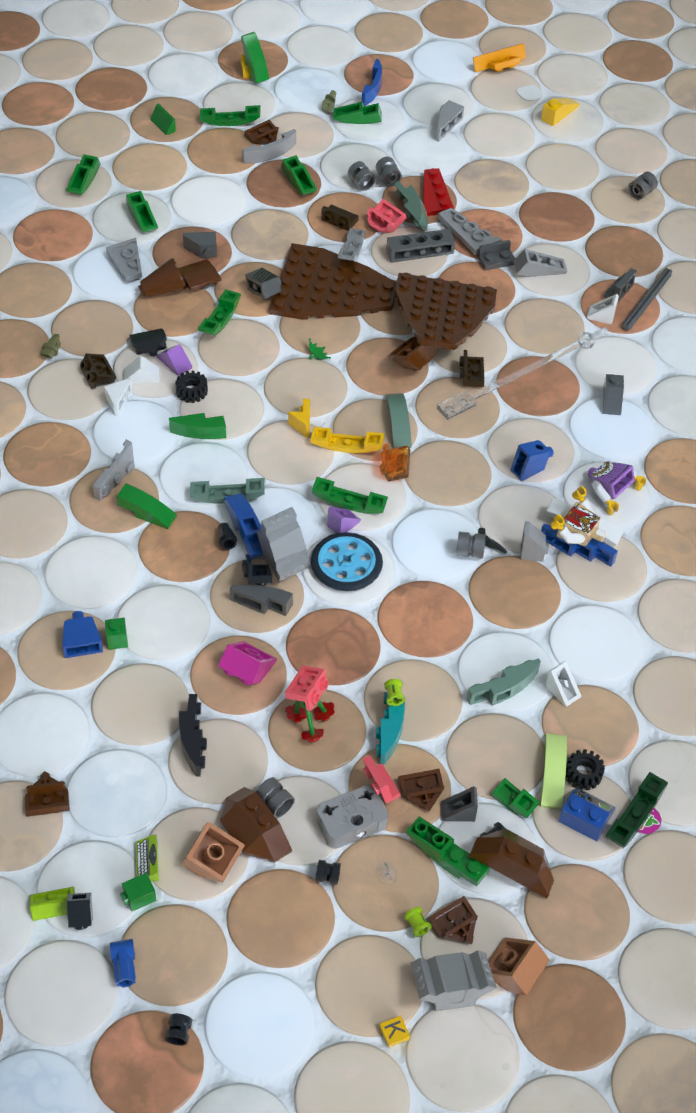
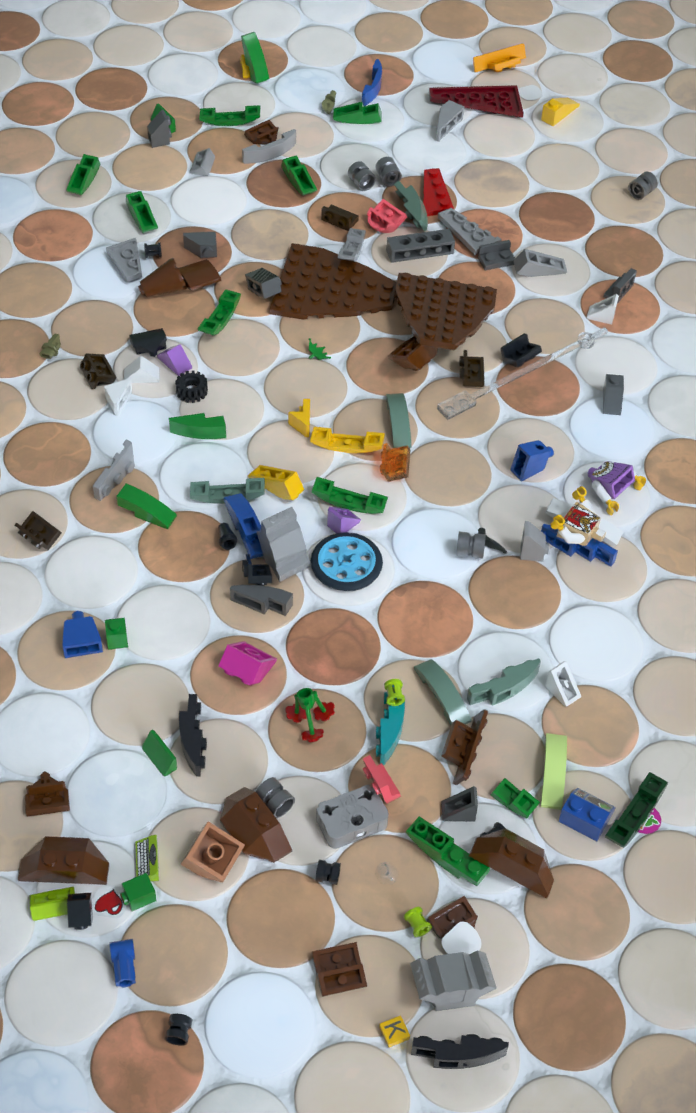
(39, 530): none -> dark brown bracket
(64, 862): none -> reddish brown wedge
(108, 901): none -> sticker
(155, 250): none -> black bush
(159, 131): none -> dark grey slope
(159, 754): none -> green slope
(203, 162): none -> light grey slope
(278, 481): none -> yellow slope
(308, 686): coral bracket -> none
(339, 969): none -> reddish brown slope
(422, 788): reddish brown slope -> none
(444, 691): none -> sand green slope
(461, 939): none -> white sticker
(462, 745): none -> reddish brown bracket
(469, 1053): none -> black slope
(485, 98): none -> dark red wing
(517, 964): nougat slope -> none
(519, 351): none -> black bracket
(589, 760): black tyre -> none
(647, 299): dark grey axle -> none

